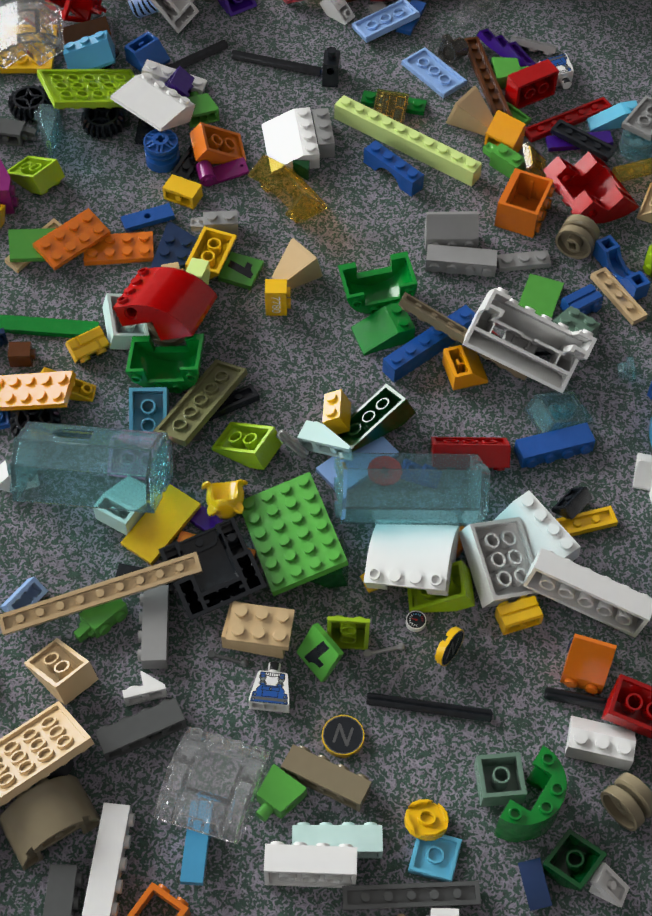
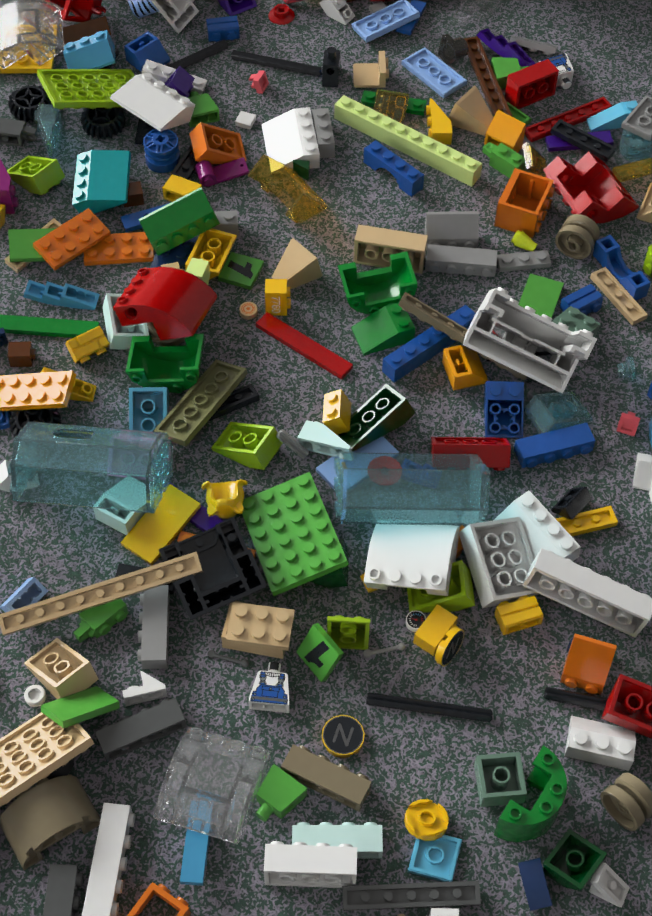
(35, 695): none -> white tile
(65, 296): none -> dark azure slope
(80, 706): none -> bright green tile
(101, 180): none -> teal slope
(135, 195): none -> reddish brown brick
(179, 221): none -> green slope
(222, 28): none -> blue brick
(245, 120): none -> white tile
(248, 310): none -> tan tile
(260, 81): none -> coral tile
(281, 14): none -> red piece
(304, 345): none -> red tile
(371, 74): none -> tan bracket
(376, 245): none -> tan brick
(434, 629): none -> yellow brick
(439, 124): none -> yellow slope
(503, 409): none -> blue slope
(523, 241): none -> neon yellow cone
(628, 423): none -> coral tile

